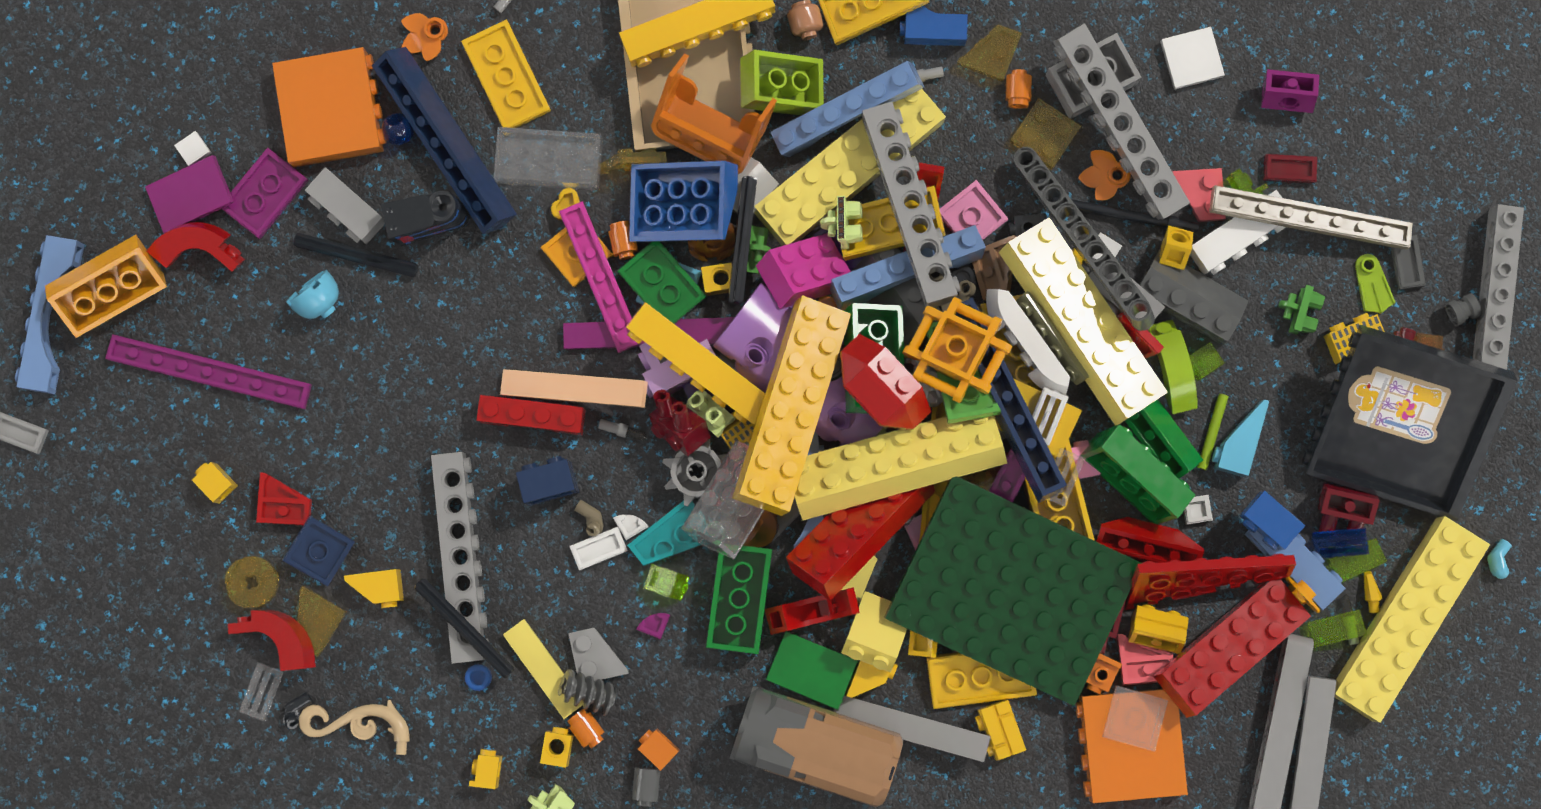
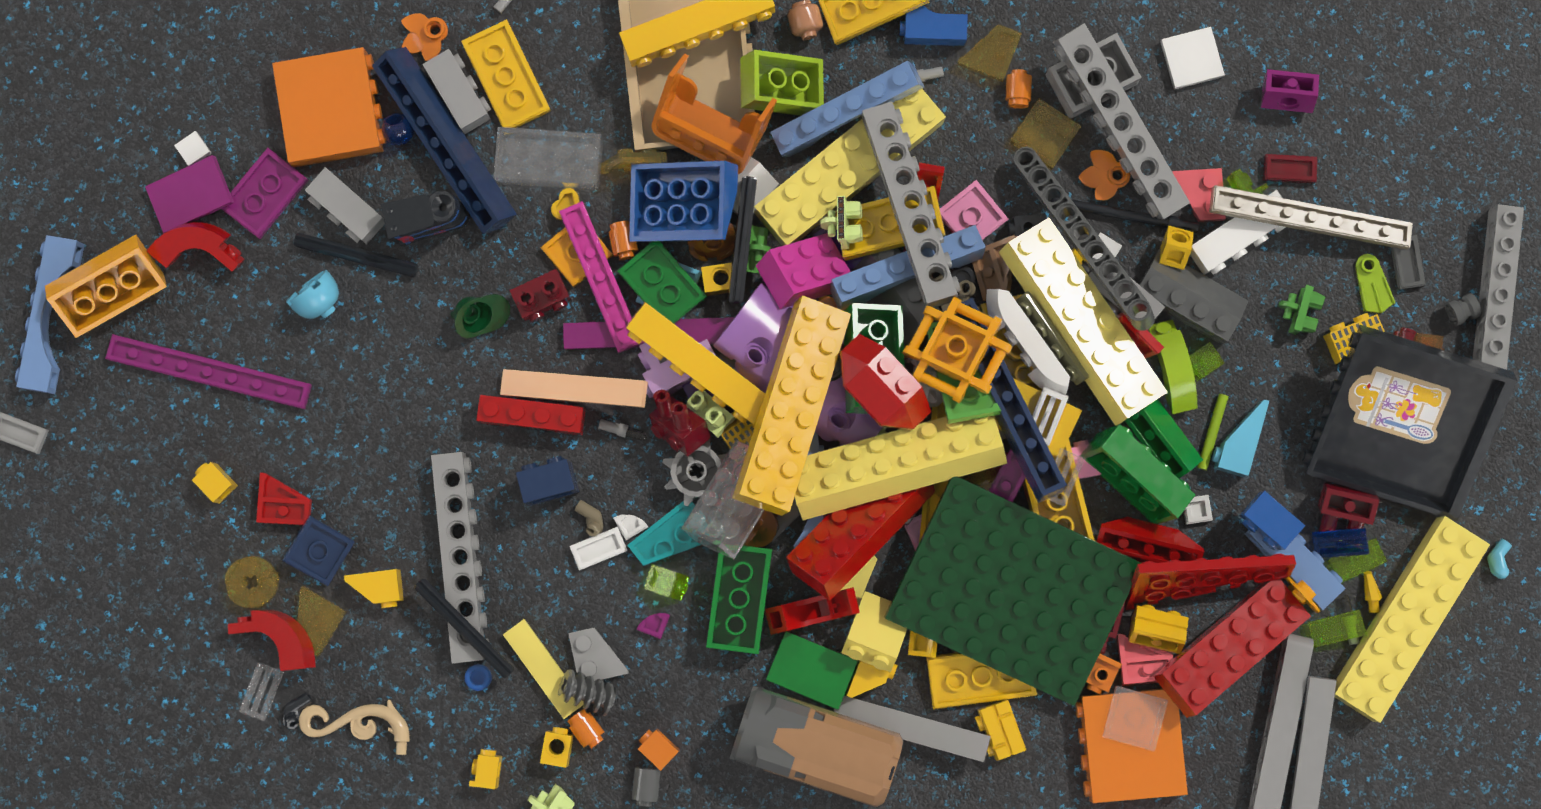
(457, 90): none -> light grey brick
(480, 315): none -> dark green piece
(540, 296): none -> dark red brick

